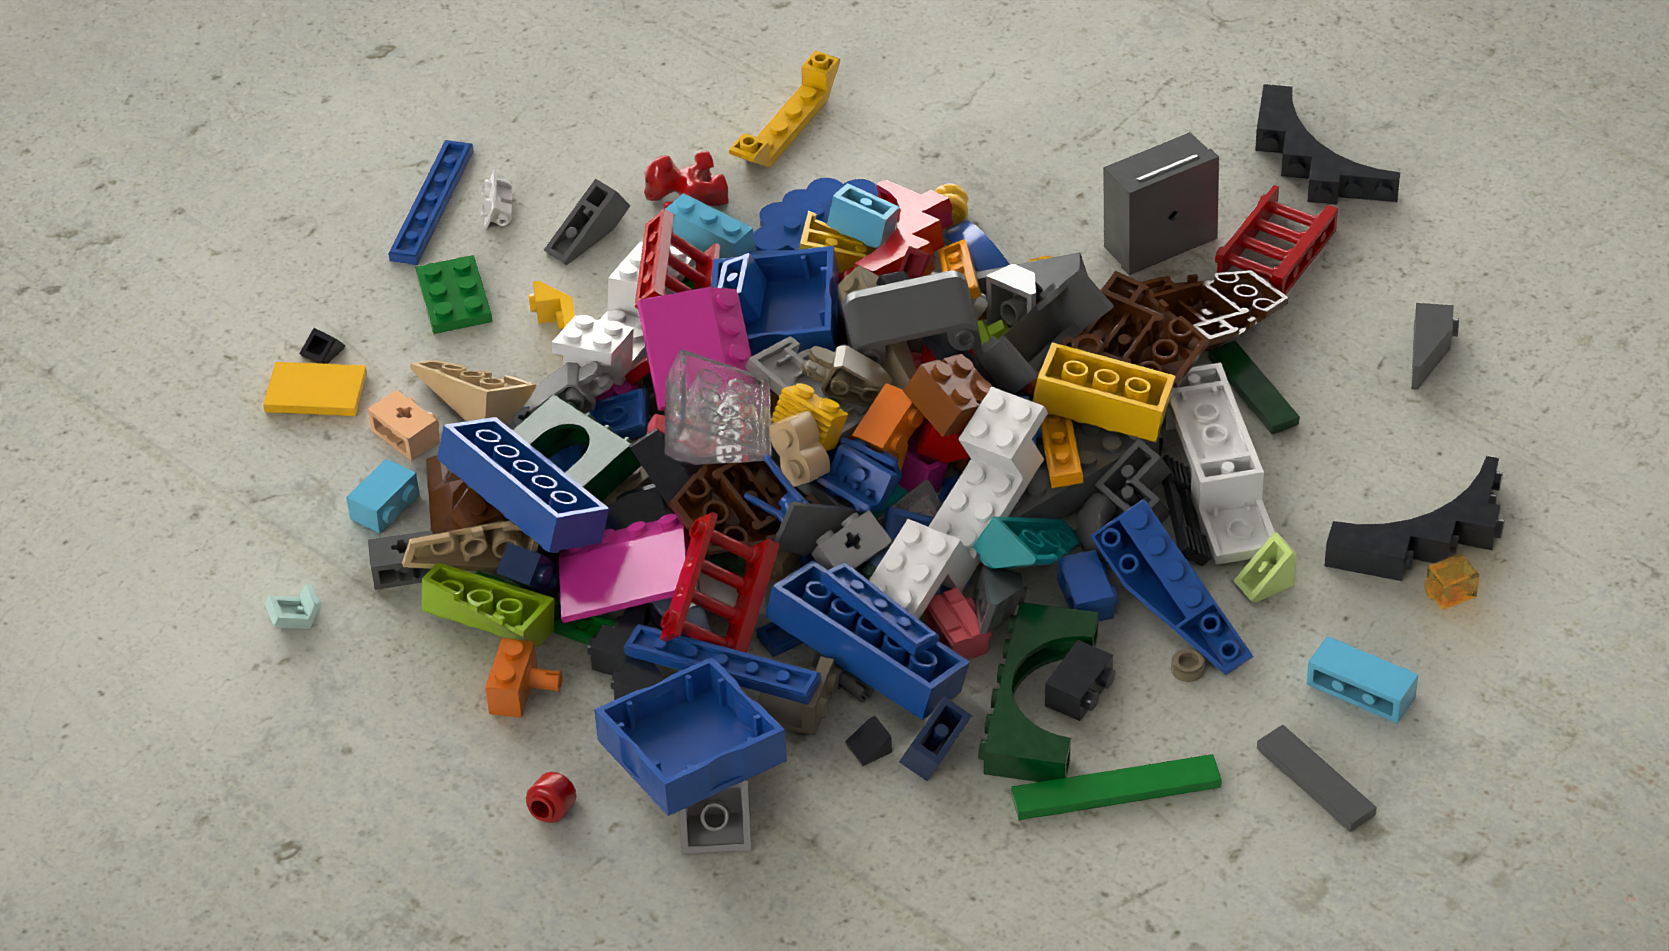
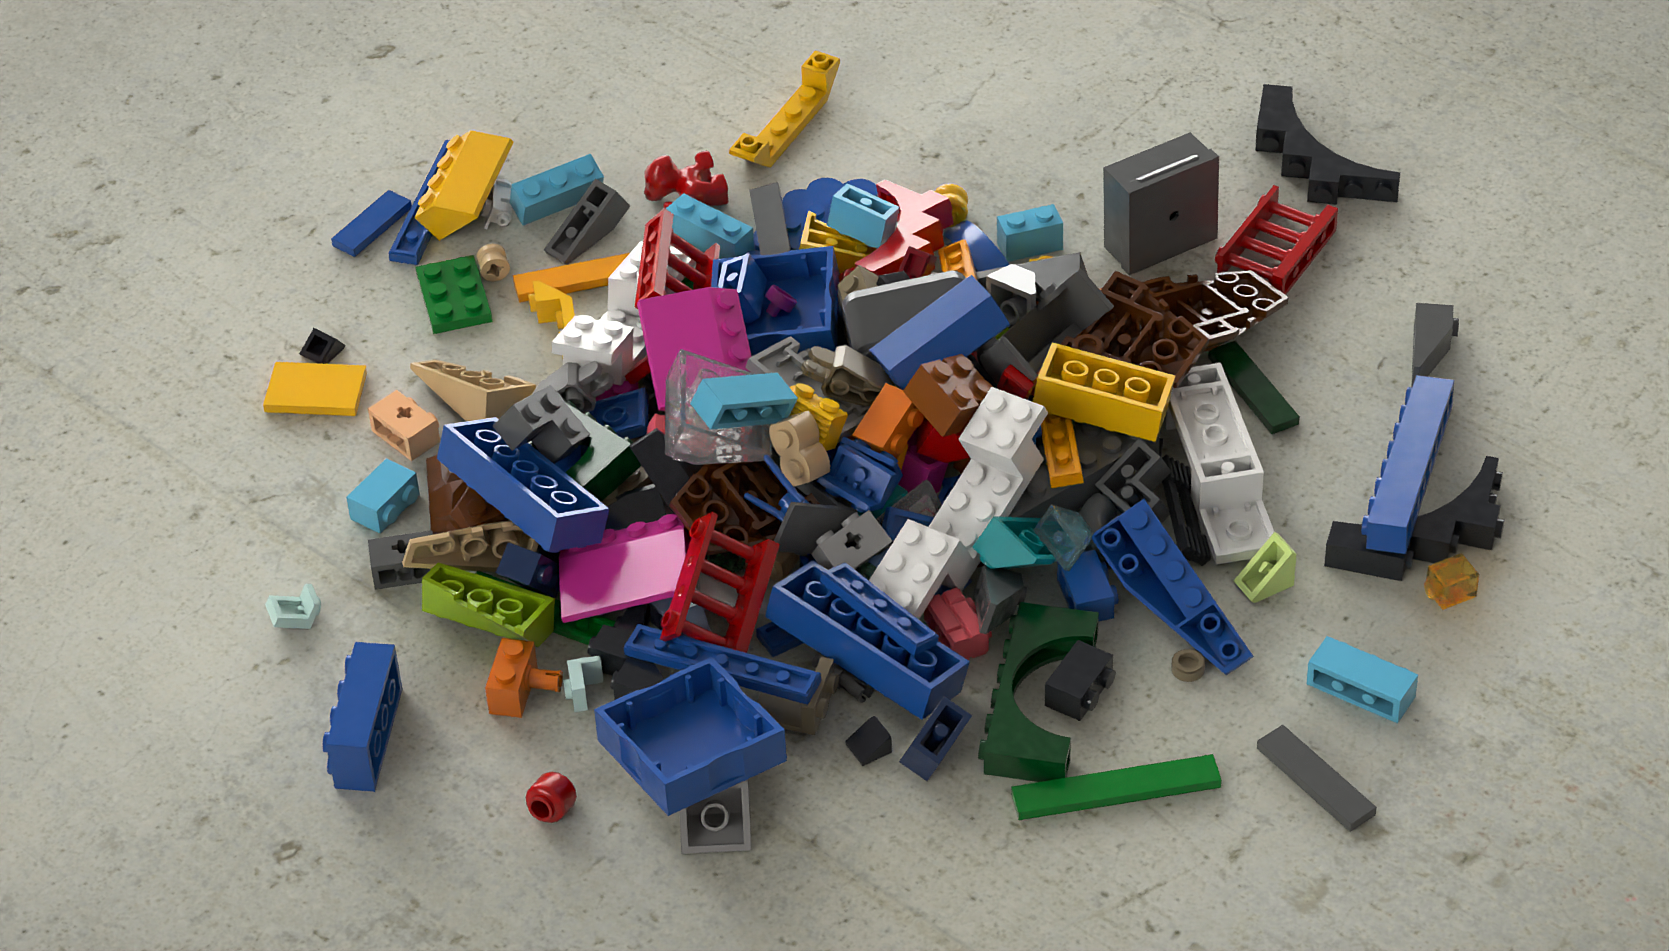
(363, 716): none -> blue brick
(371, 223): none -> blue tile
(462, 182): none -> yellow slope
(493, 262): none -> tan wheel
(545, 422): none -> dark grey brick
(553, 189): none -> medium azure brick
(569, 277): none -> light orange tile
(581, 673): none -> light aqua bracket
(743, 400): none -> medium azure brick
(770, 219): none -> dark grey tile
(779, 300): none -> magenta tile
(948, 327): none -> blue slope
(1015, 383): none -> red tile
(1030, 233): none -> medium azure brick
(1064, 534): none -> clear light blue slope
(1408, 465): none -> brick

